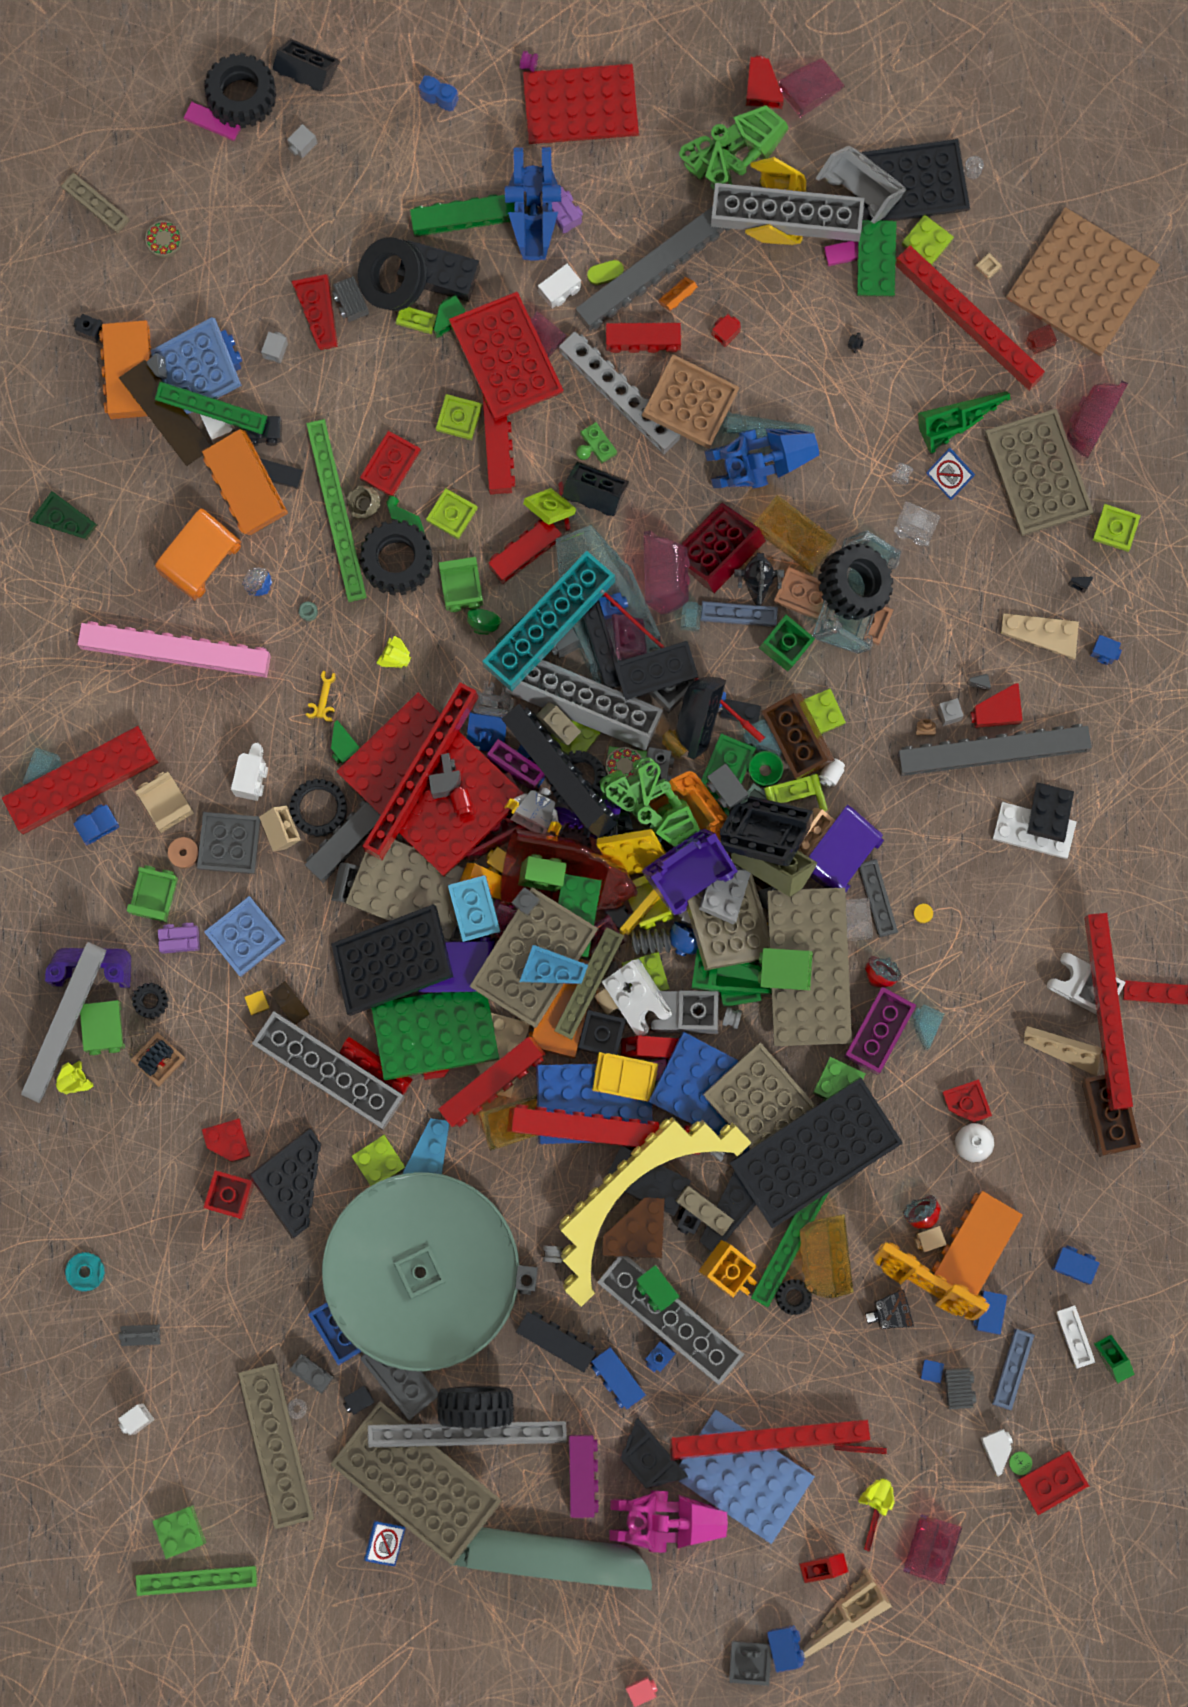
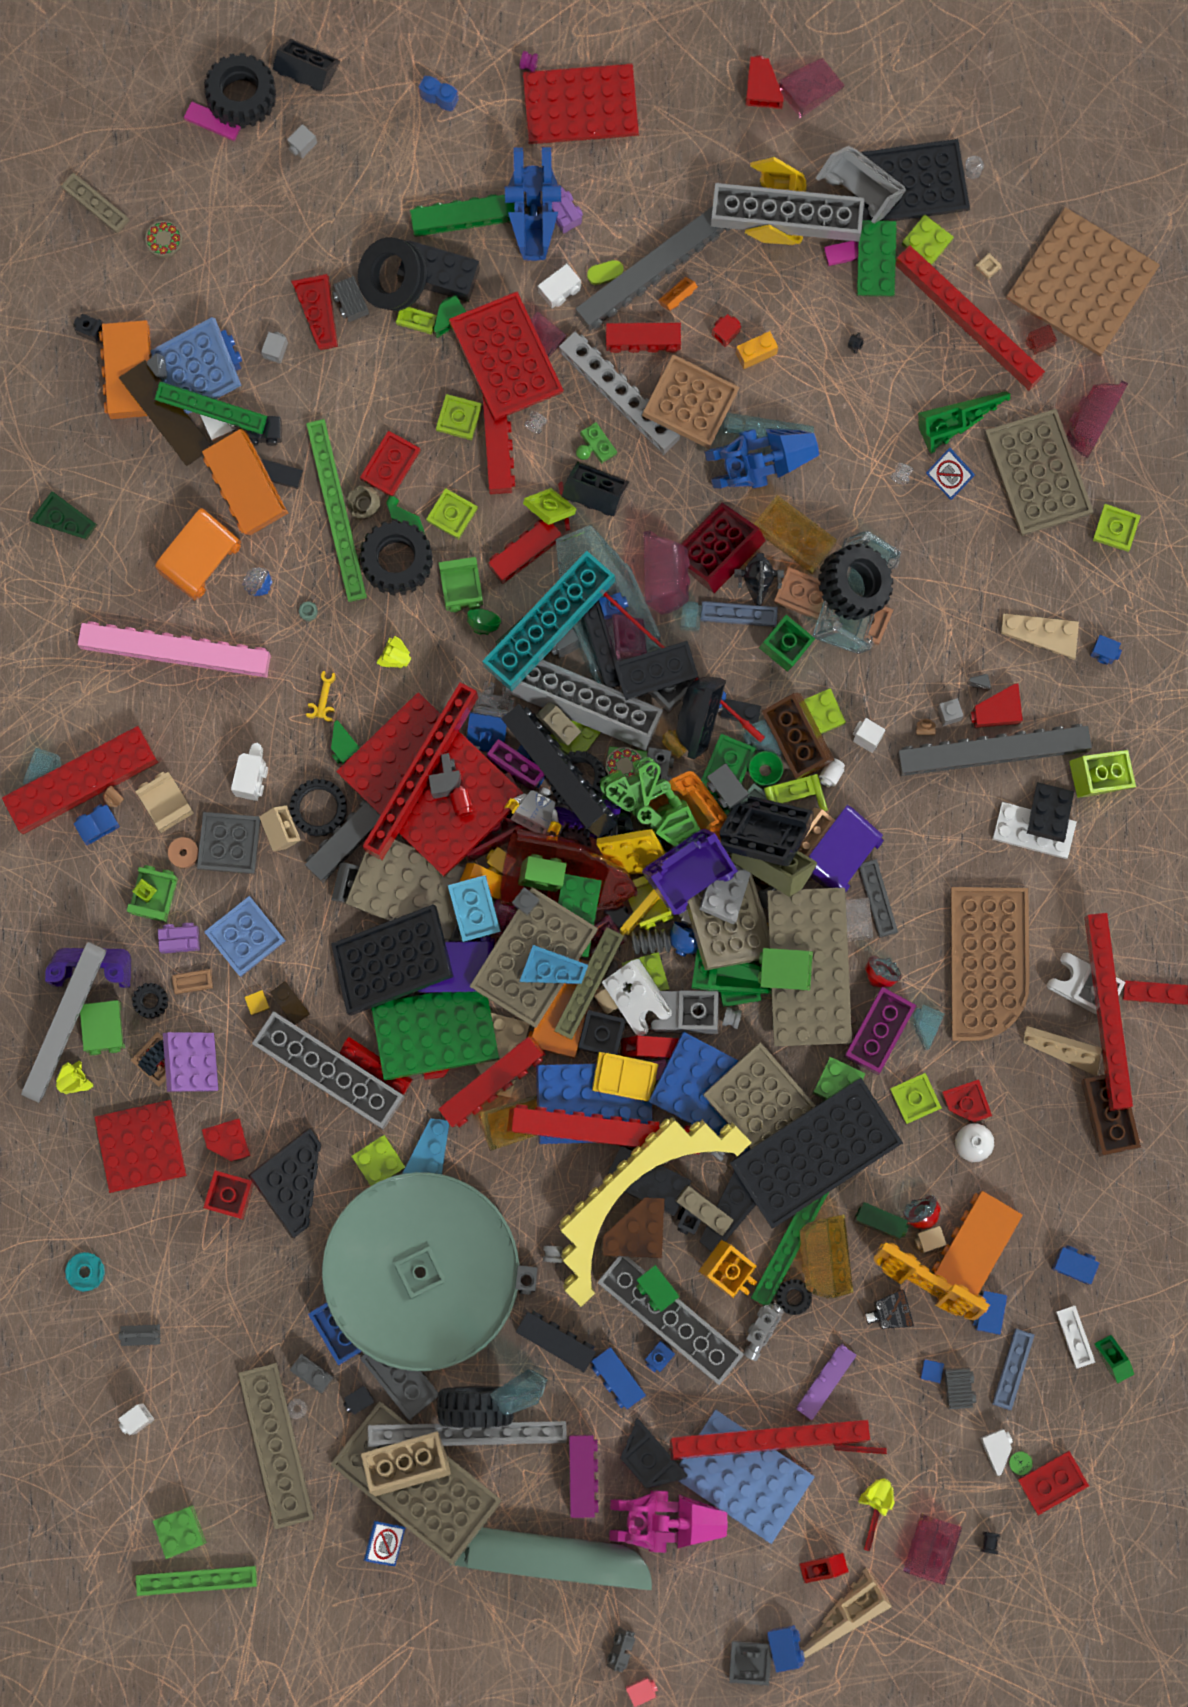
(112, 797): none -> medium nougat plate
(140, 1146): none -> red plate
(144, 890): none -> lime slope
(190, 1062): none -> medium lavender plate
(192, 981): none -> medium nougat tile
(405, 1464): none -> tan slope
(520, 1392): none -> clear light blue wedge
(535, 422): none -> clear wheel
(622, 1641): none -> dark grey hinge
(756, 350): none -> light orange brick
(757, 129): bright green piece -> none
(764, 1326): none -> light grey brick
(826, 1381): none -> medium lavender hinge
(868, 734): none -> white brick
(881, 1221): none -> dark green brick
(915, 1098): none -> lime plate
(916, 524): clear brick -> none
(923, 913): yellow tile -> none
(988, 960): none -> medium nougat plate
(990, 1542): none -> black bush
(1080, 583): black slope -> none
(1102, 773): none -> lime slope

